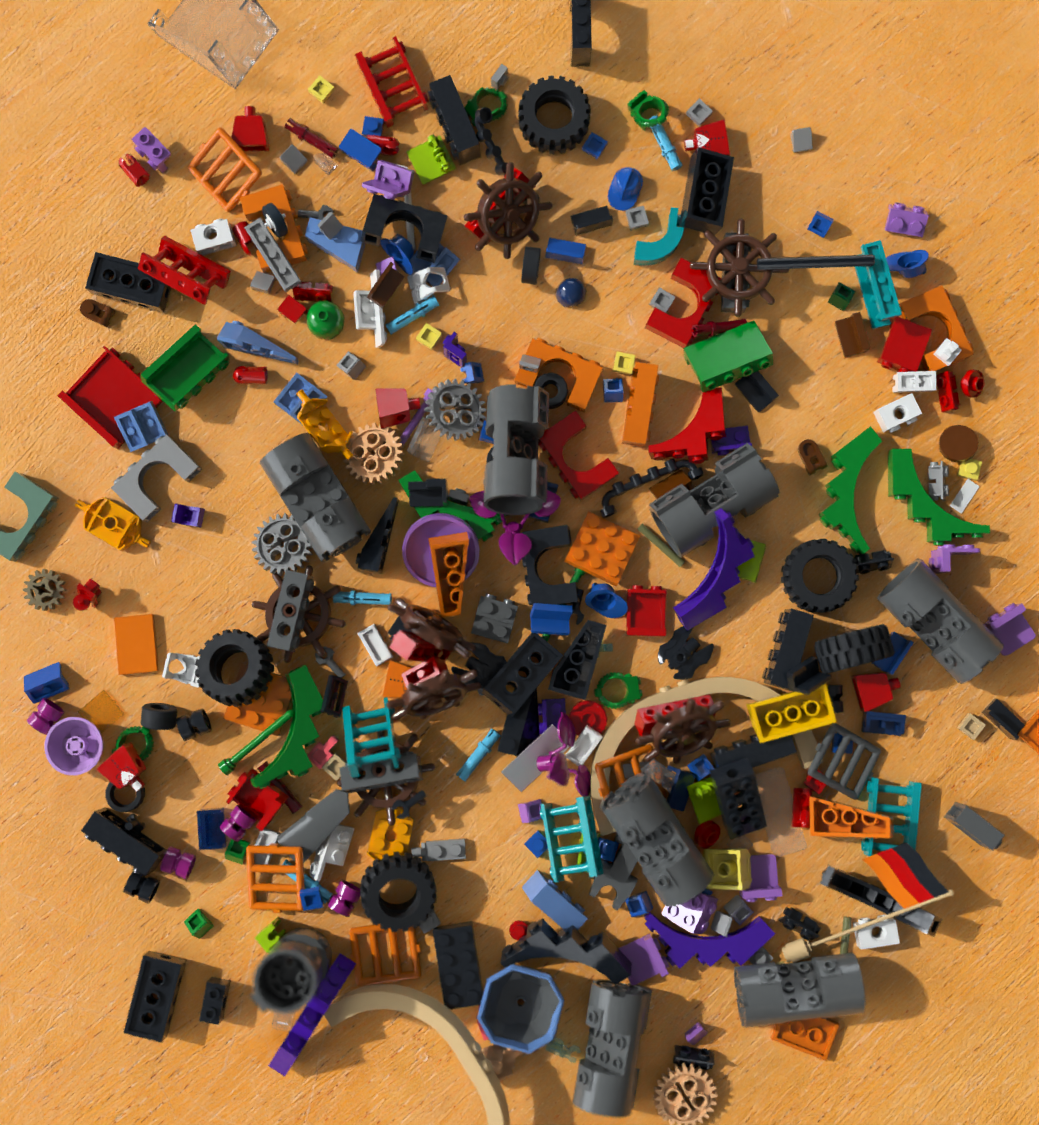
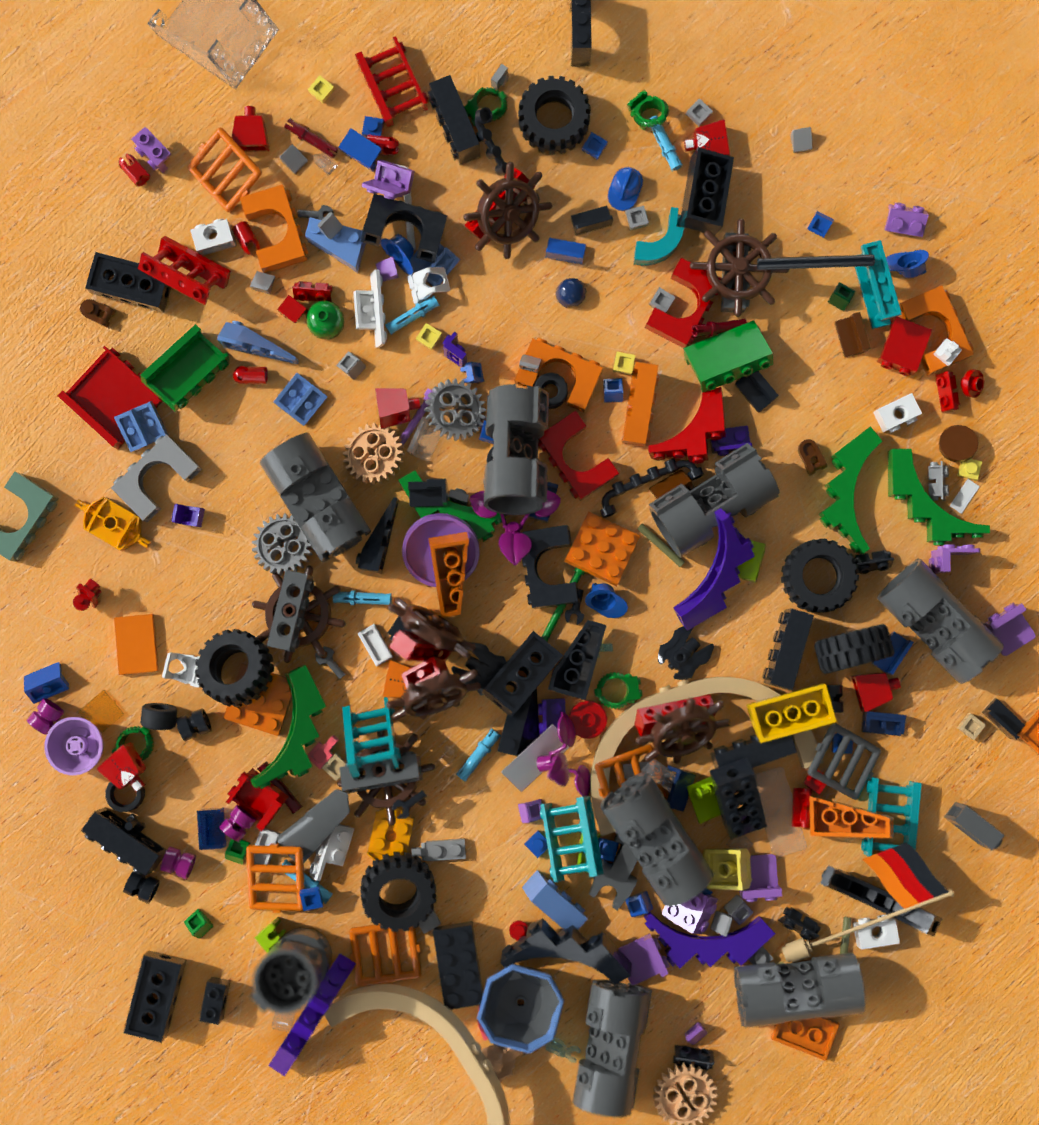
(41, 596): dark tan gear -> none
(227, 765): green piece -> none
(273, 255): light grey tile -> none
(274, 220): black wheel -> none
(315, 413): light orange plate -> none
(331, 695): black tile -> none
(346, 895): magenta wheel -> none
(385, 286): reddish brown panel -> none
(431, 159): lime hinge -> none
(494, 618): dark grey plate -> none
(530, 265): black tyre -> none
(550, 619): blue panel -> none
(584, 746): white tile -> none
(646, 611): red panel -> none
(700, 767): blue plate -> none
(707, 834): red plate -> none
(806, 676): black panel -> none
(915, 381): white hinge -> none

